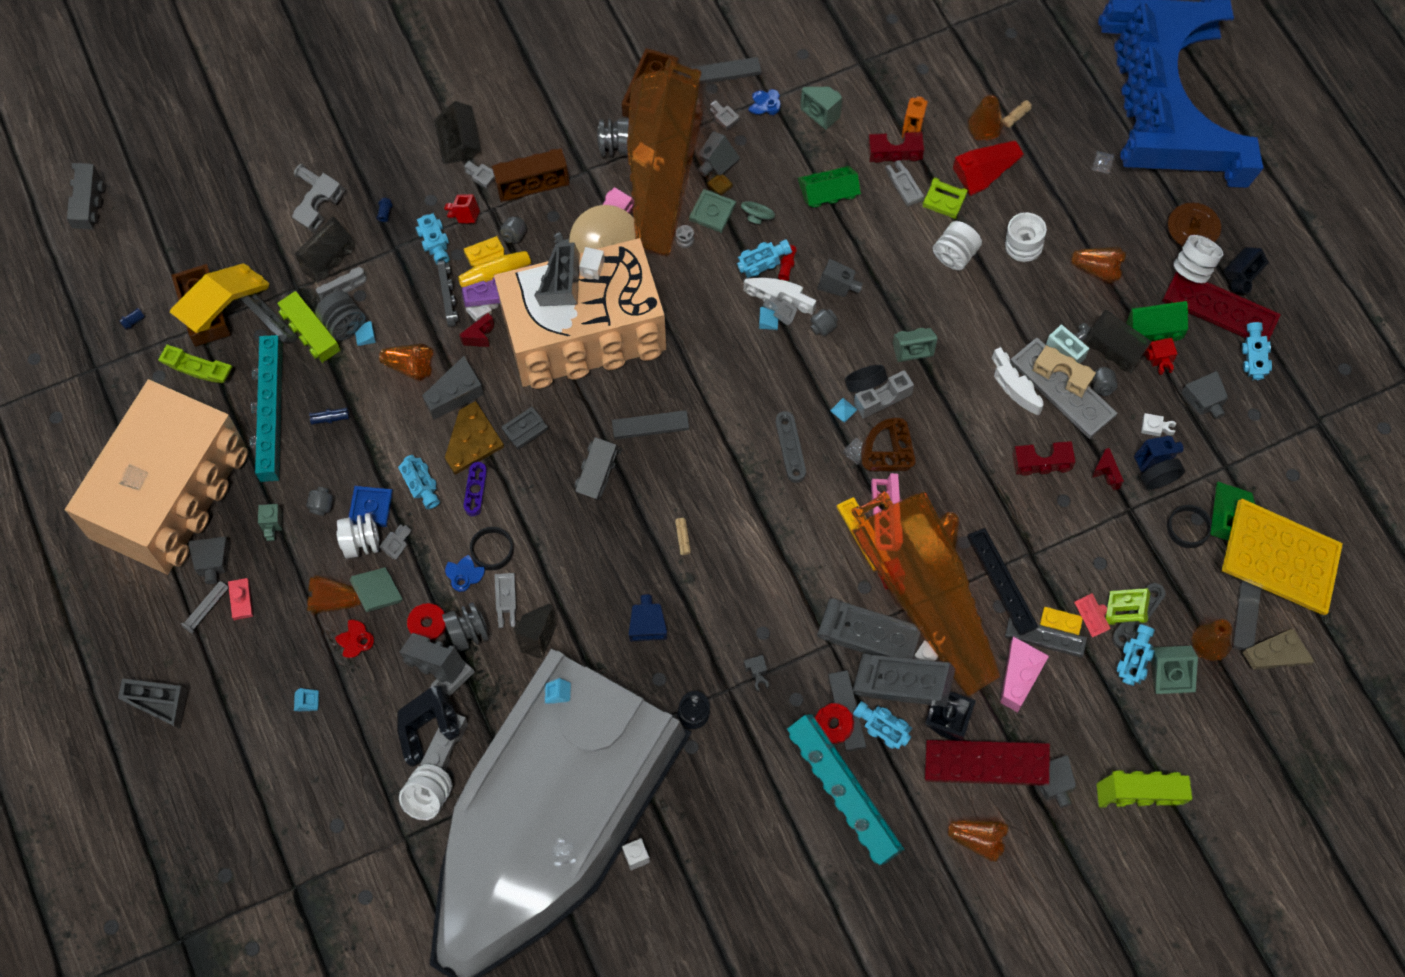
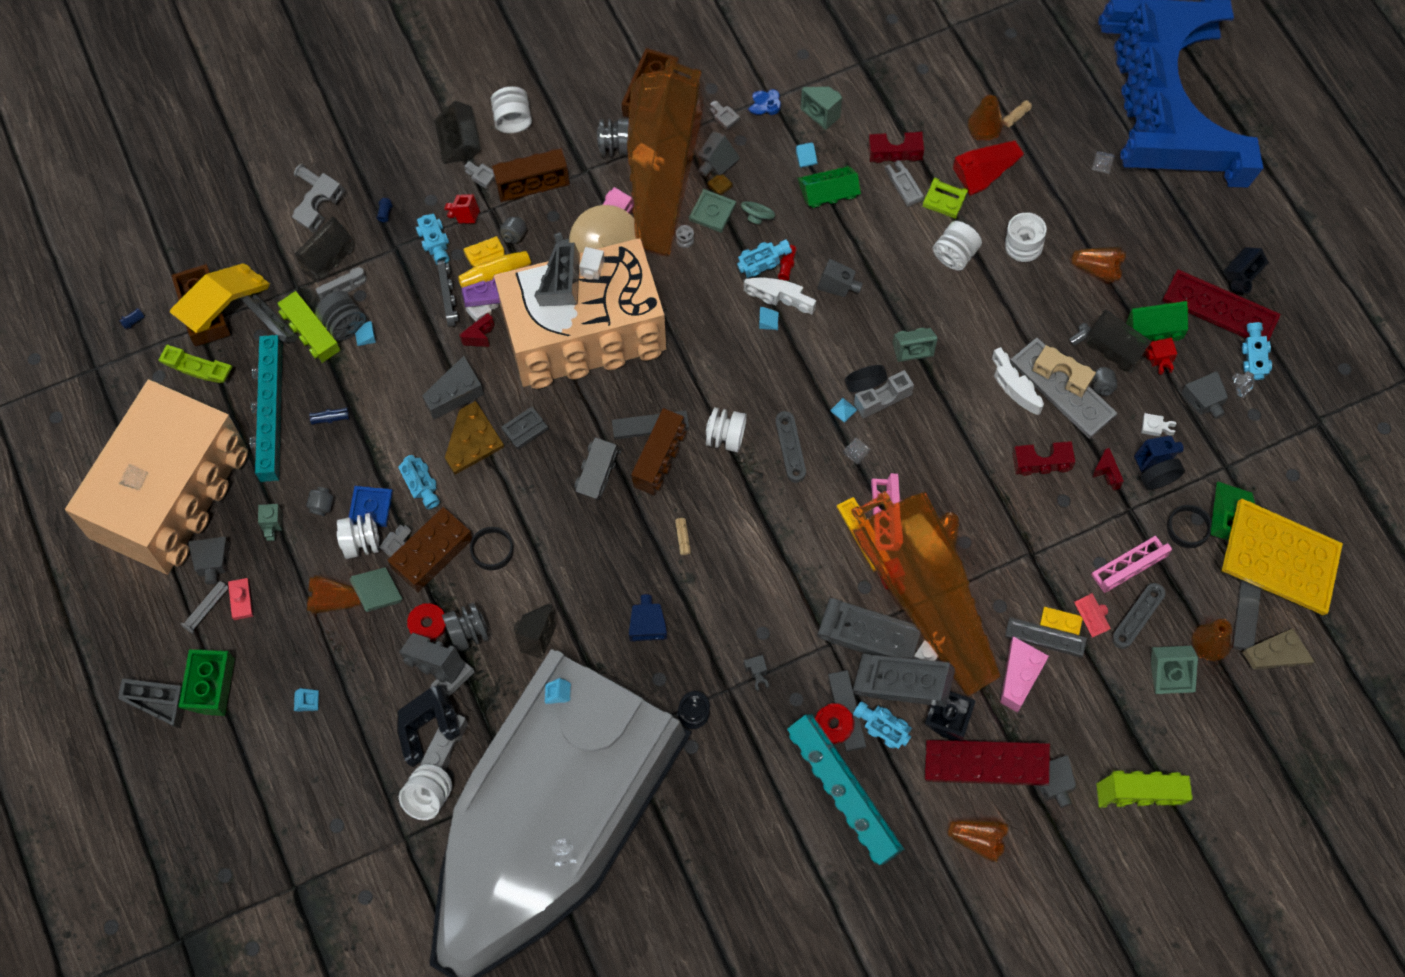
(86, 196): dark grey wedge -> none
(207, 682): none -> green slope
(352, 639): red plate -> none
(408, 360): clear orange cone -> none
(430, 549): none -> reddish brown brick
(464, 571): blue plate -> none
(471, 482): dark purple beam -> none
(505, 597): light grey hinge -> none
(511, 110): none -> white wheel
(635, 854): white brick -> none
(659, 451): none -> reddish brown brick
(726, 429): none -> white wheel
(729, 70): dark grey tile -> none
(783, 310): light grey plate -> none
(806, 155): none -> medium azure slope
(823, 322): dark grey head -> none
(899, 452): reddish brown beam -> none
(915, 110): orange torso -> none
(1002, 581): black tile -> none
(1067, 344): light aqua brick -> none
(1126, 601): lime plate -> none
(1132, 568): none -> bright pink fence
(1132, 660): medium azure brick -> none
(1193, 220): reddish brown piece -> none
(1198, 258): white wheel -> none
(1243, 383): none -> clear tile

